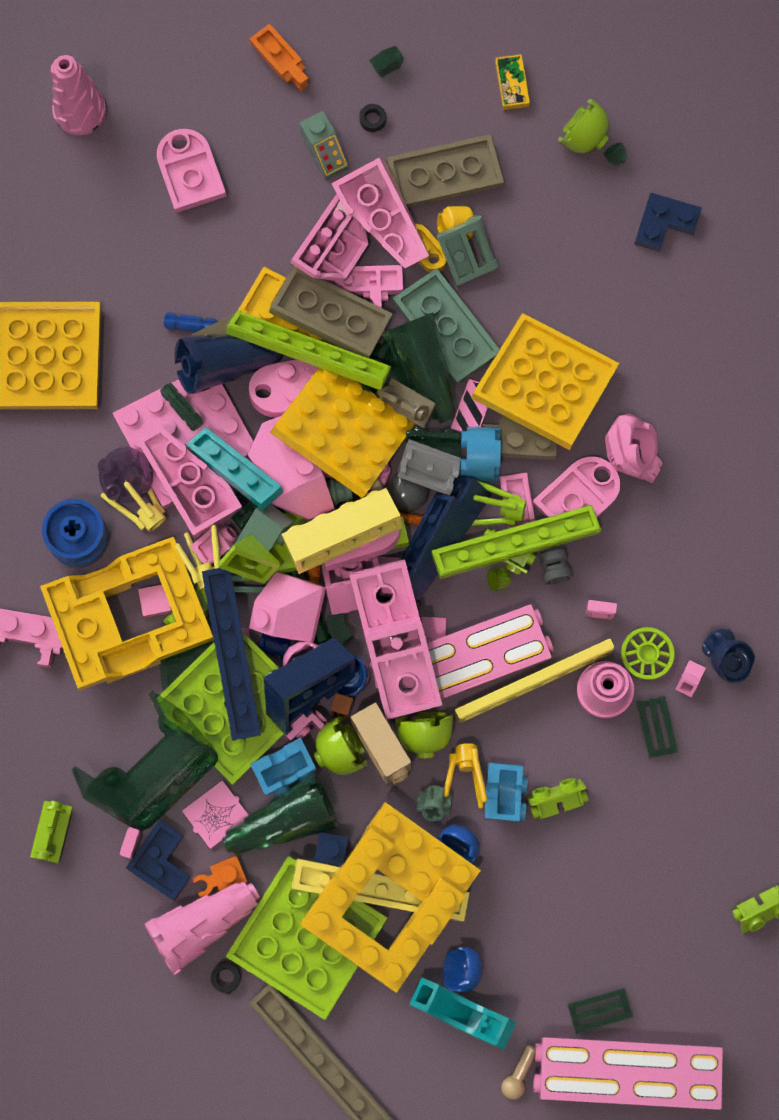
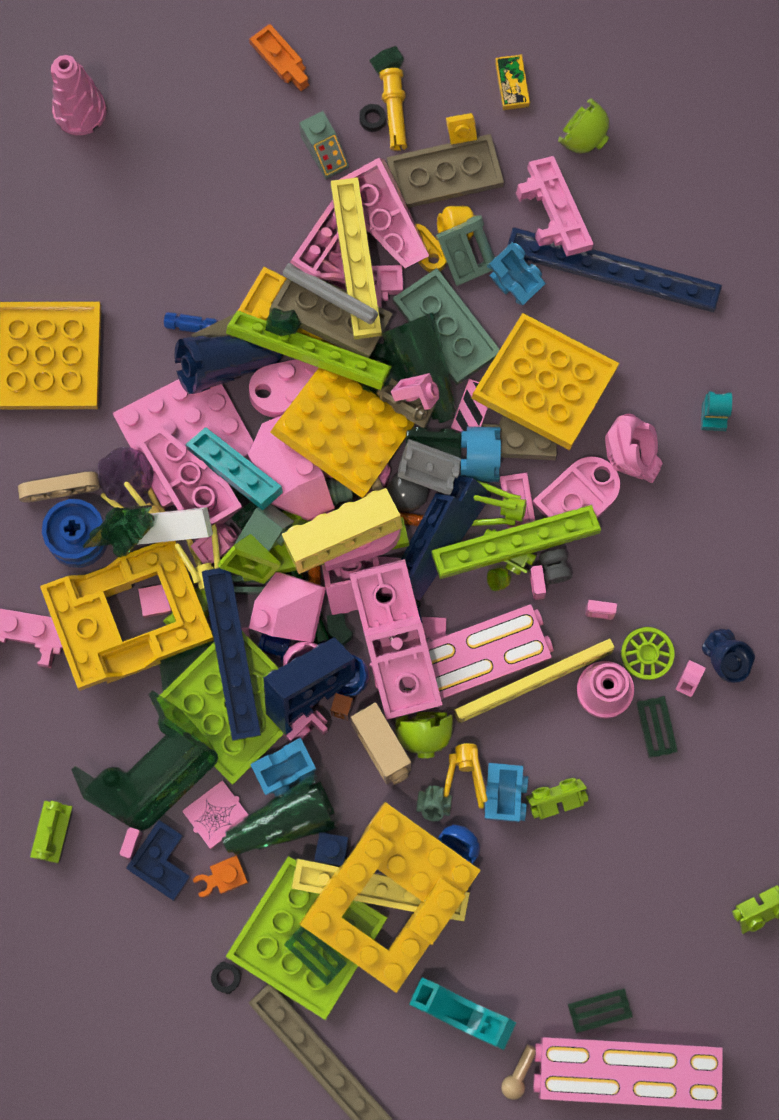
(58, 487): none -> tan beam
(122, 529): none -> clear green hinge
(179, 526): none -> white tile
(181, 406): clear green axle -> none
(189, 171): bright pink plate -> none
(190, 929): bright pink cone -> none
(282, 322): none -> clear green piece
(330, 294): none -> light grey axle
(334, 971): none -> clear green tile
(339, 748): lime cylinder -> none
(355, 252): none -> light yellow plate
(393, 97): none -> yellow pin
(417, 387): none -> bright pink bracket
(461, 128): none -> yellow bracket
(462, 969): blue hair -> none
(515, 275): none -> dark azure cylinder
(537, 582): none -> bright pink tile
(566, 222): none -> bright pink hinge
(616, 154): clear green hinge -> none
(621, 272): none -> dark blue tile
(663, 214): dark blue plate -> none
(716, 411): none -> teal leg

